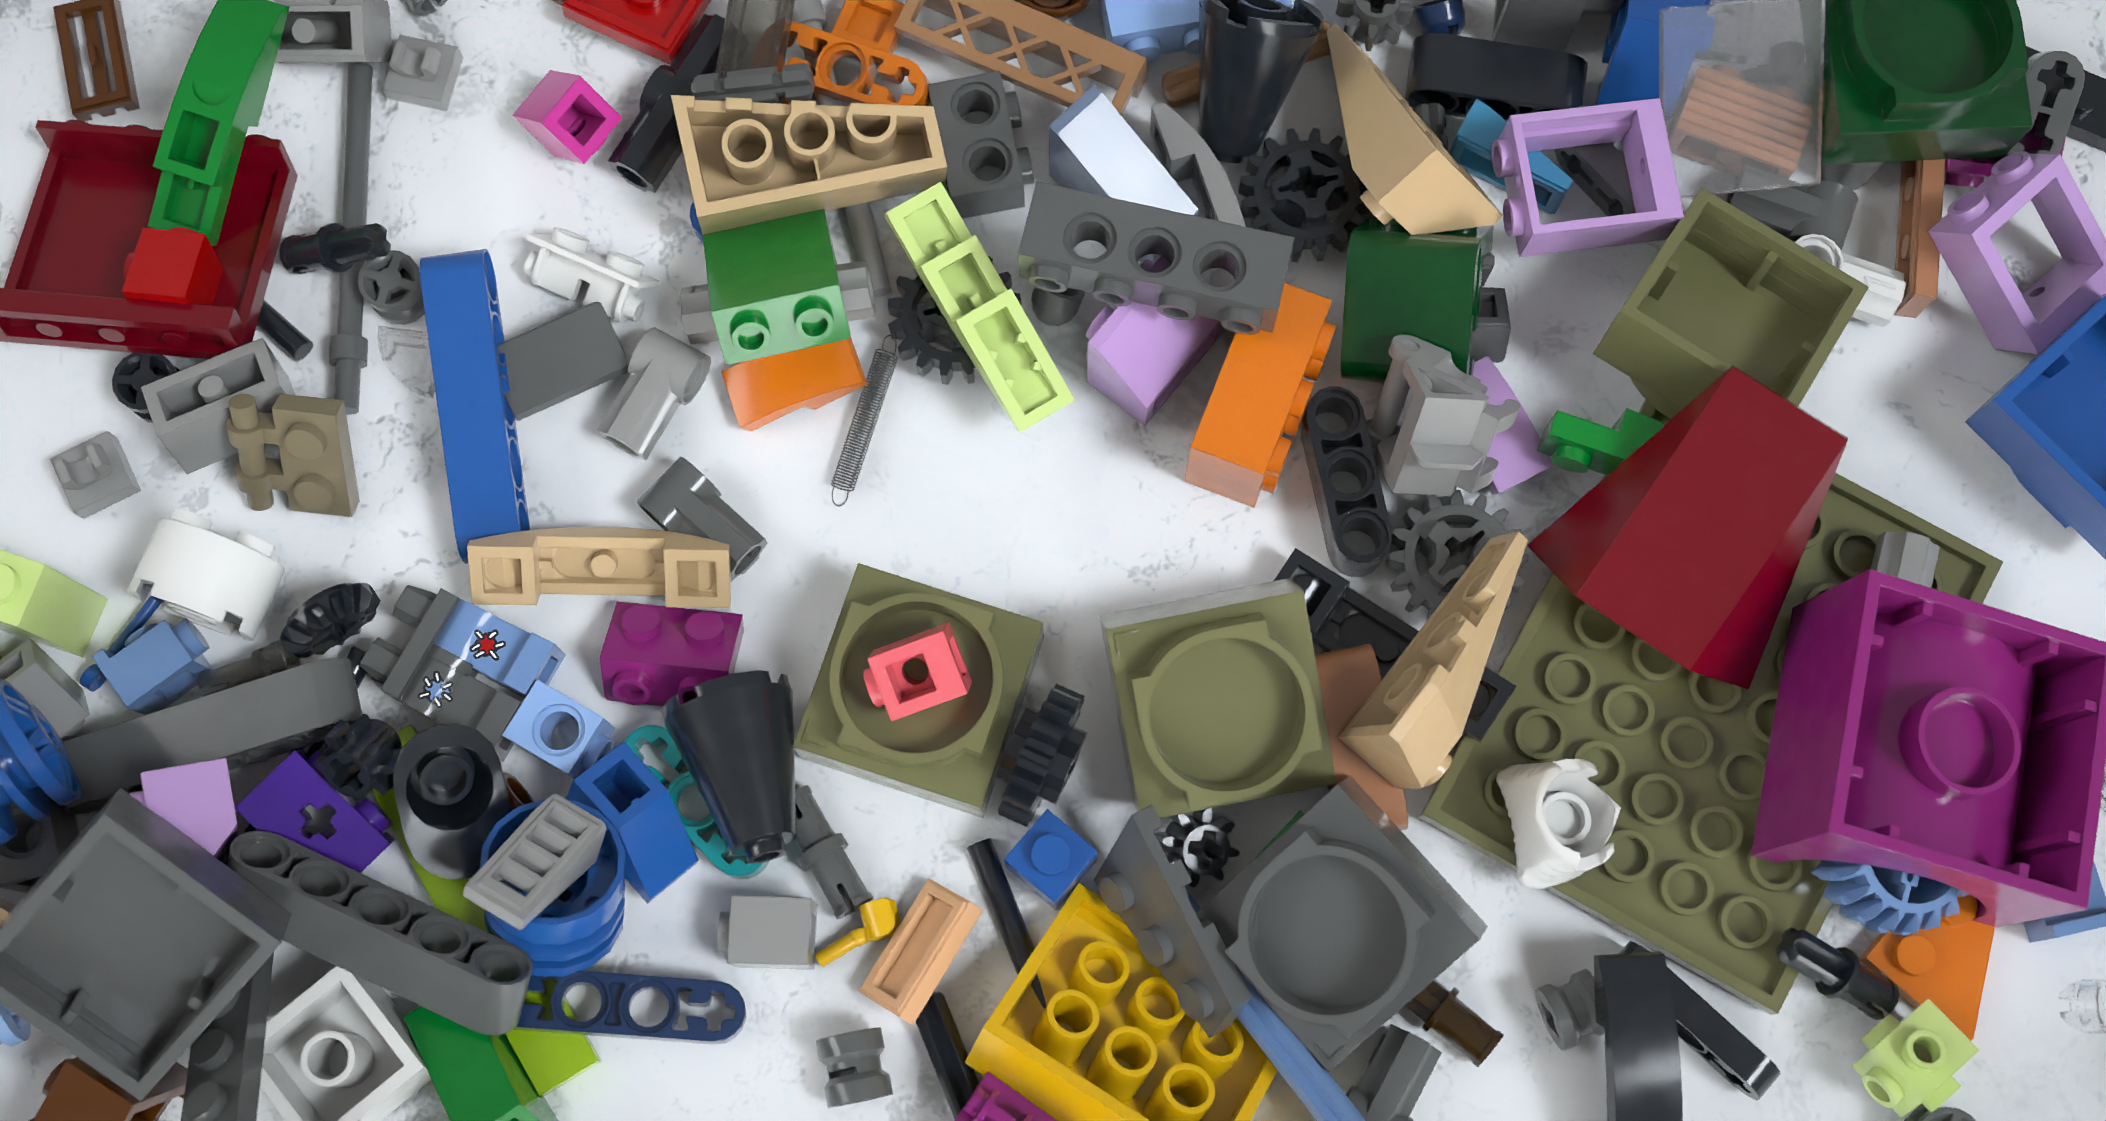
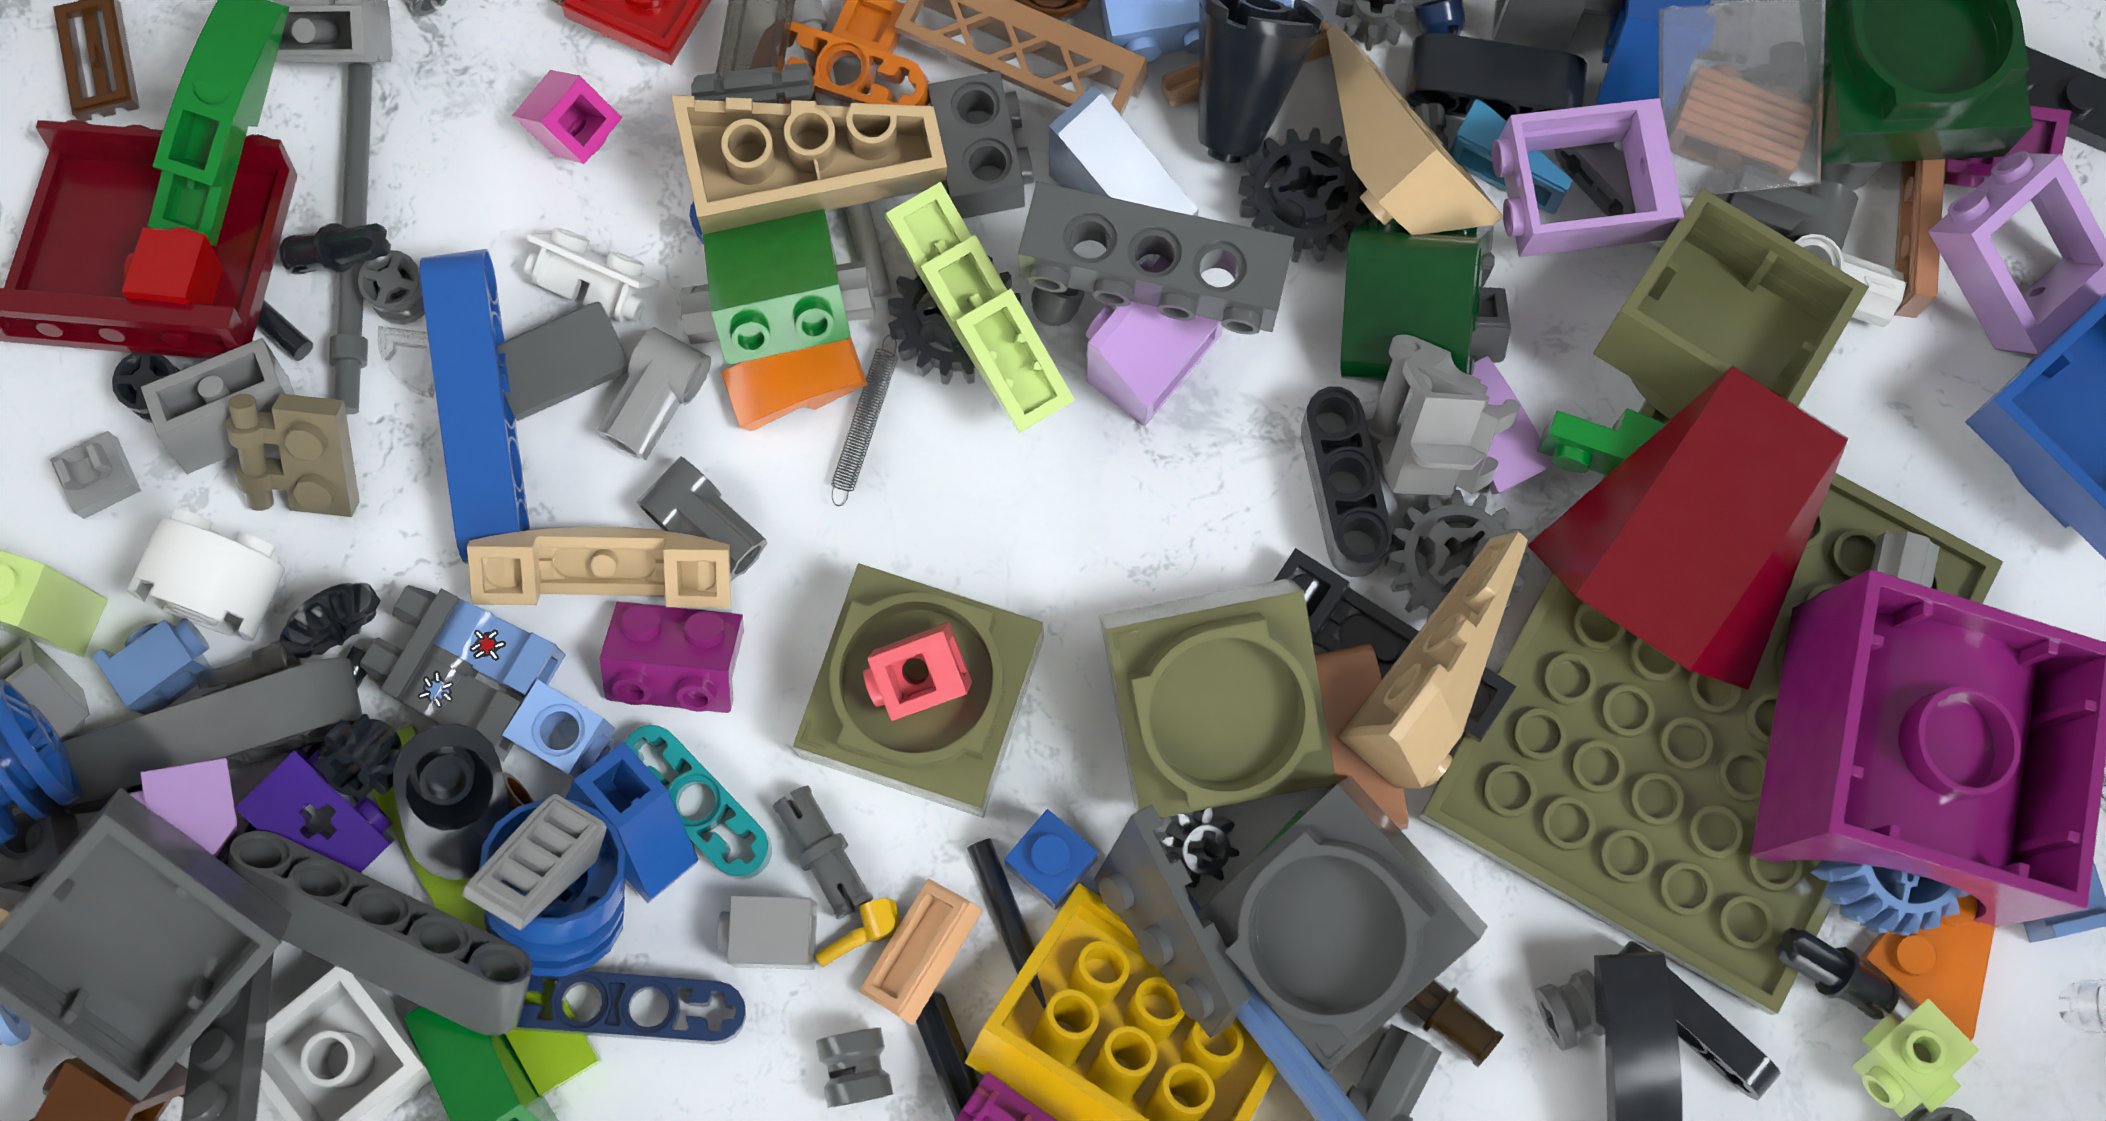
(93, 677): blue hinge -> none
(422, 72): light grey tile -> none
(653, 138): black piece -> none
(741, 758): black cone -> none
(1041, 755): black gear -> none
(1186, 157): light grey slope -> none
(1259, 399): orange brick -> none
(1557, 820): white hair -> none
(2059, 103): dark grey beam -> none

